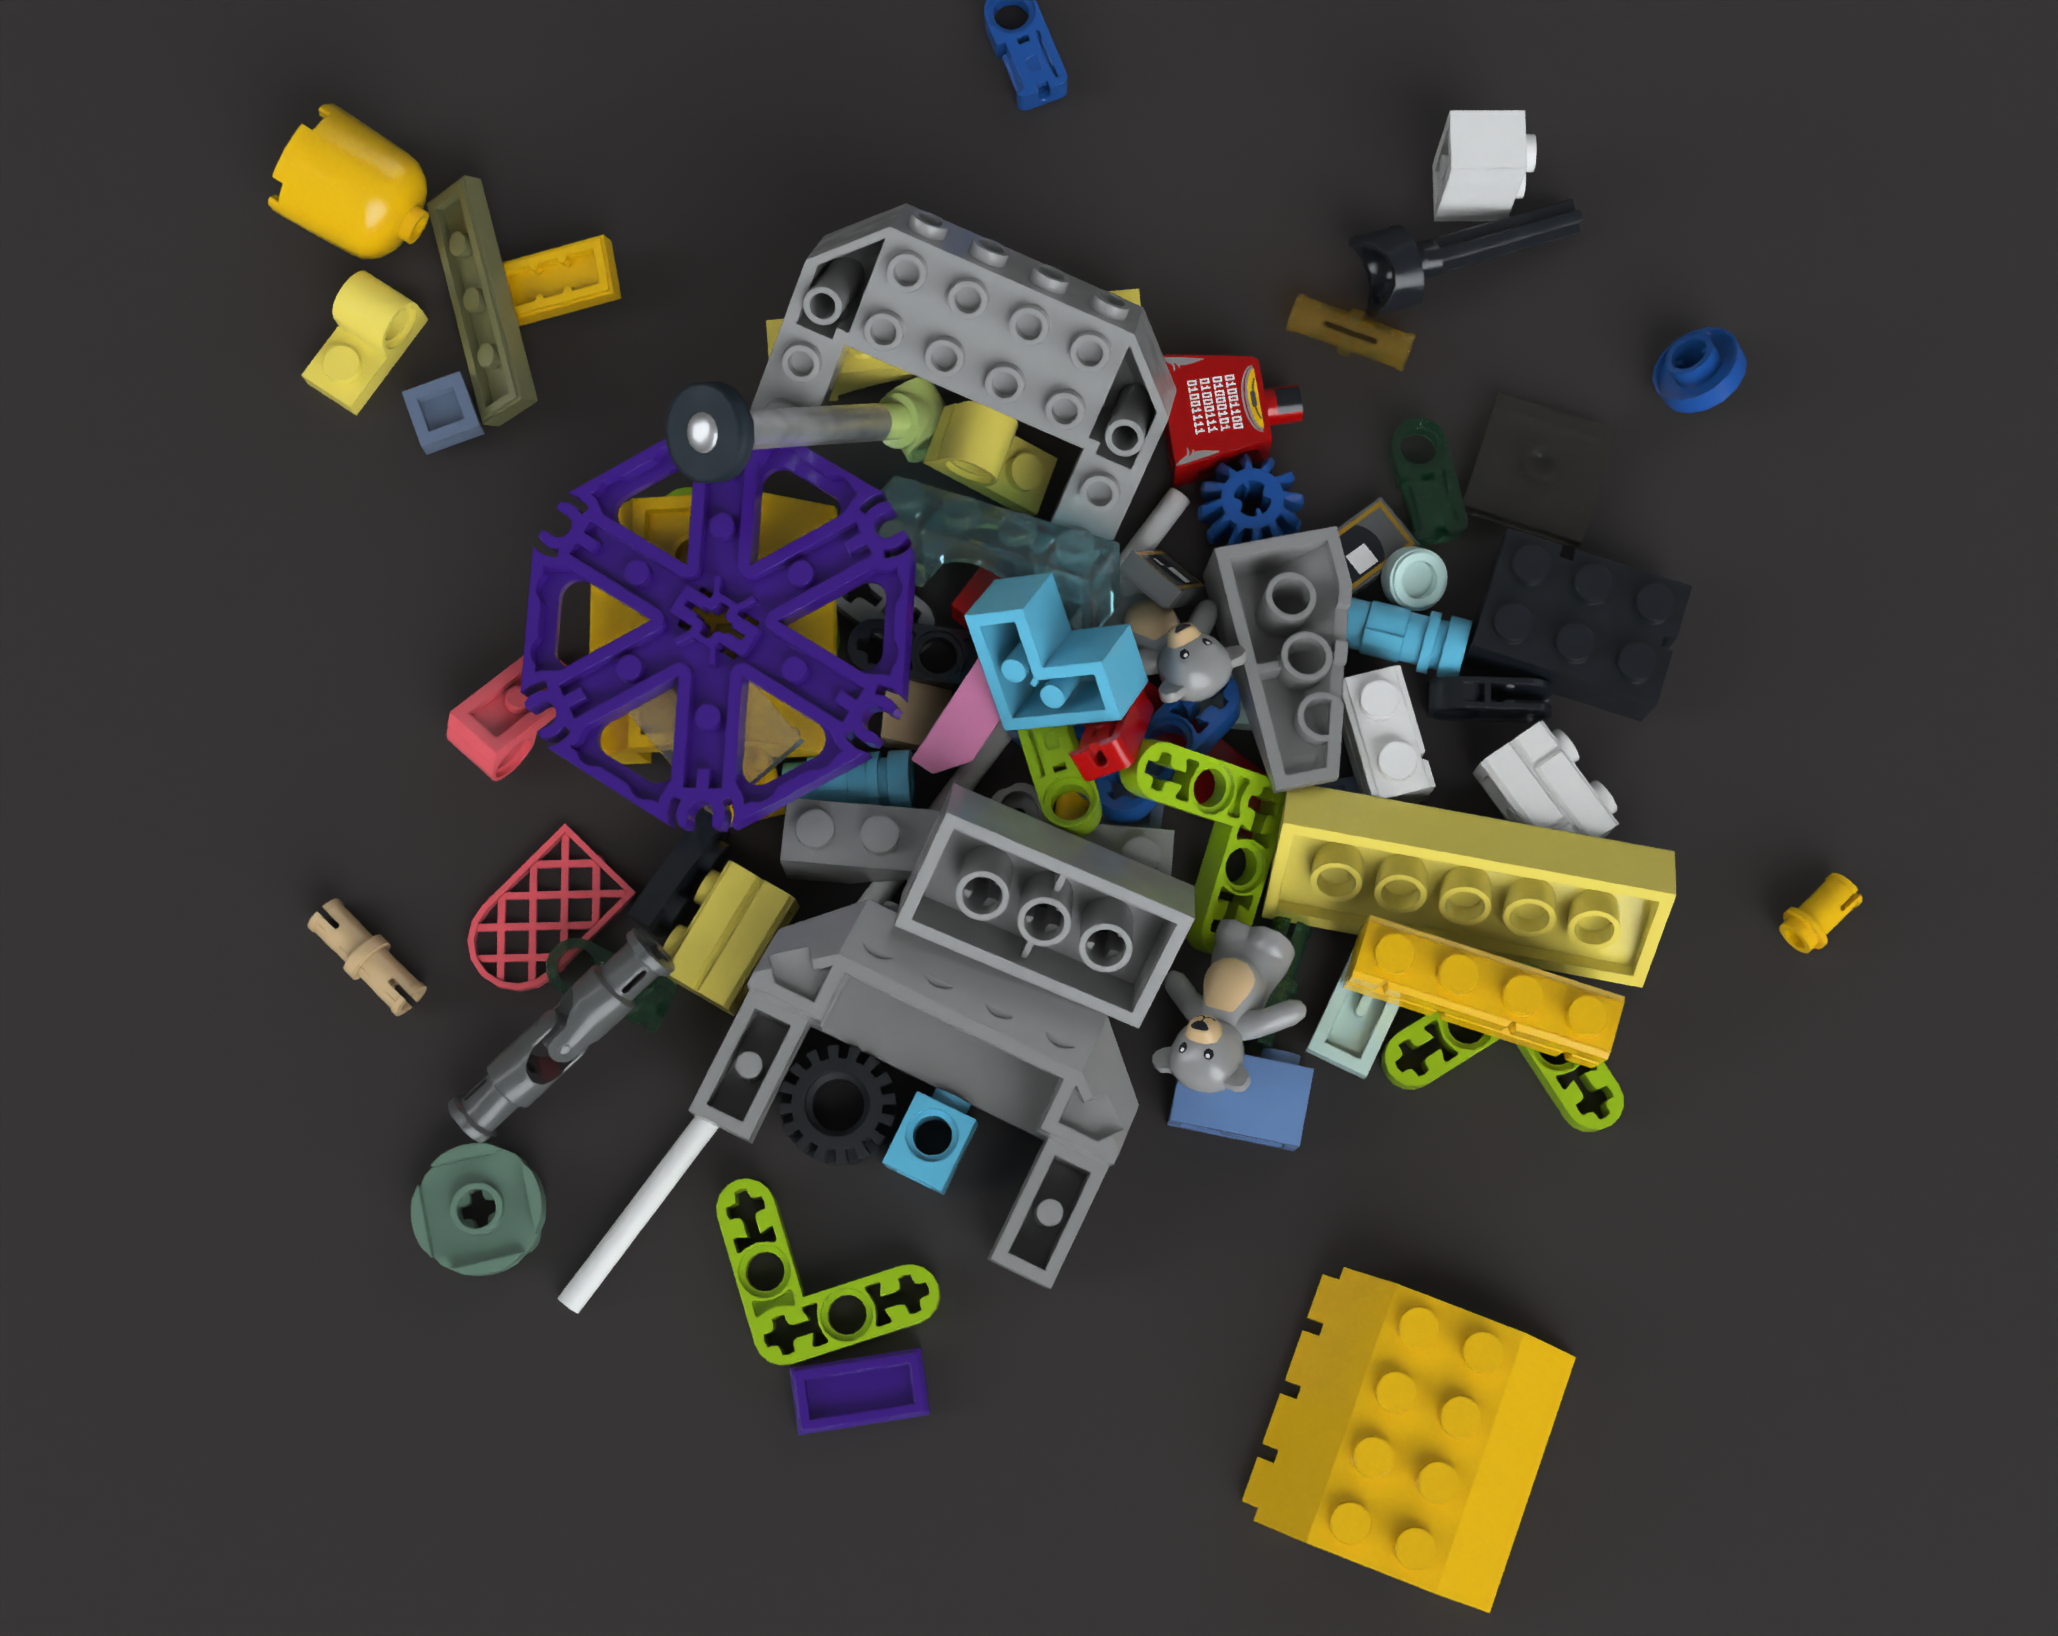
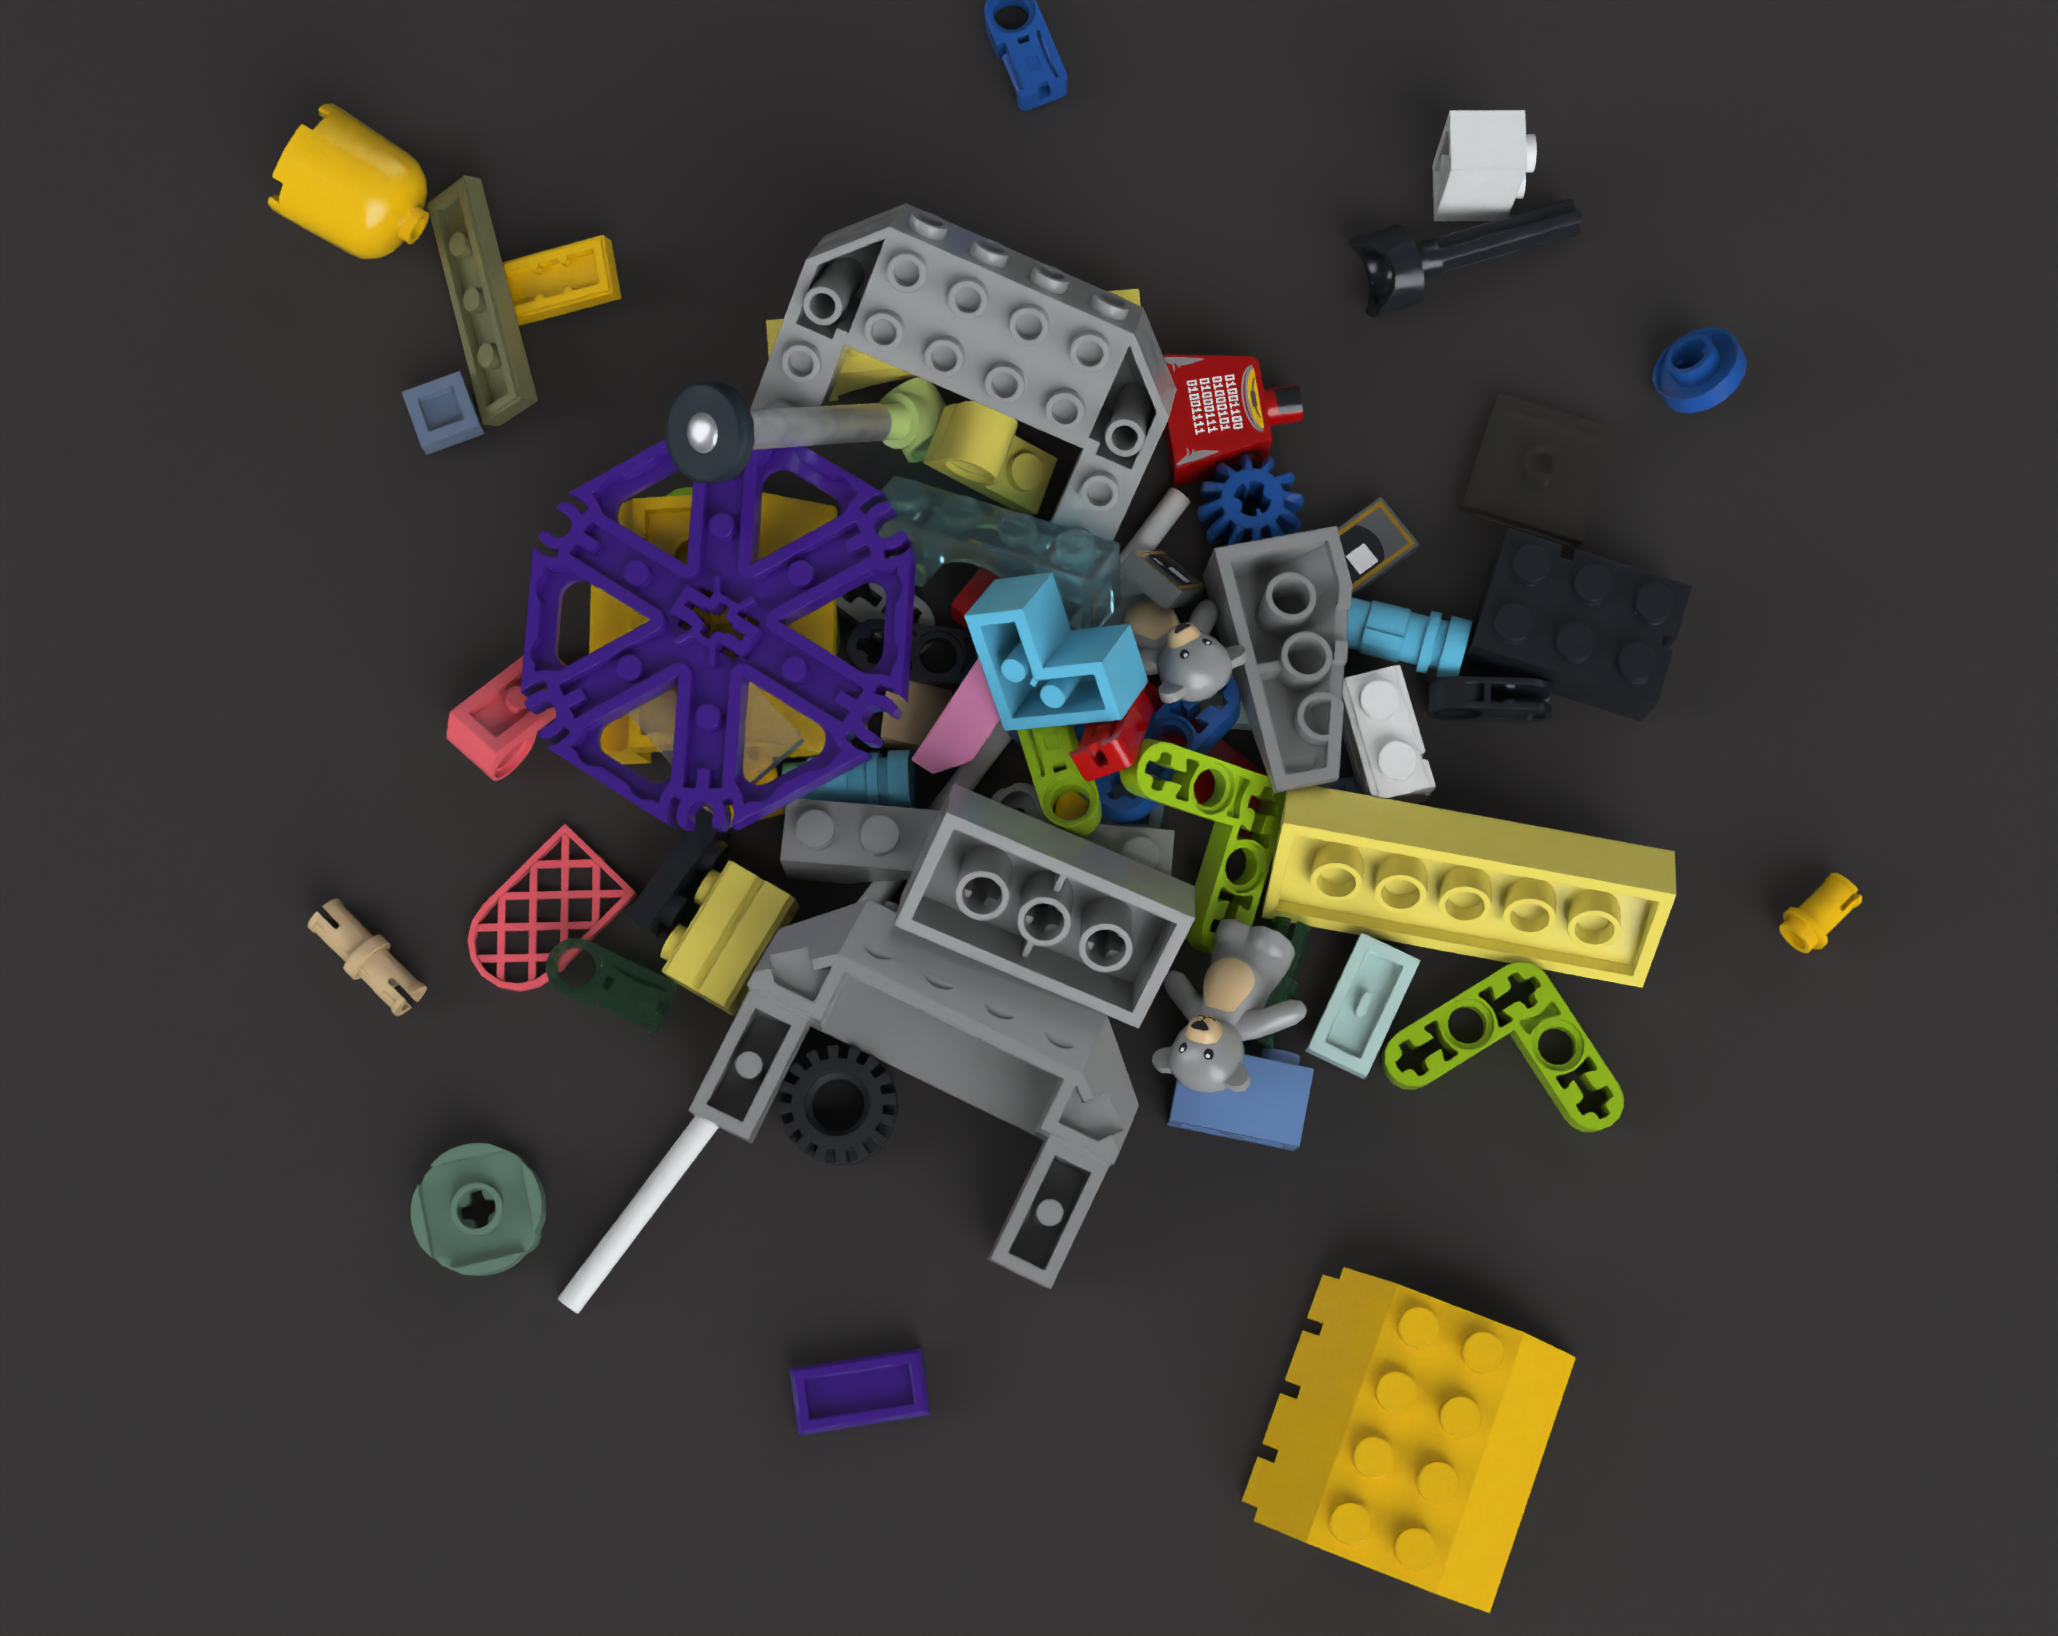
(370, 338): light yellow plate -> none
(581, 1018): dark grey piece -> none
(789, 1296): lime beam -> none
(931, 1170): medium azure brick -> none
(1309, 319): clear yellow pin -> none
(1414, 578): light aqua tile -> none
(1430, 488): clear green piece -> none
(1484, 992): yellow brick -> none
(1540, 785): white brick -> none

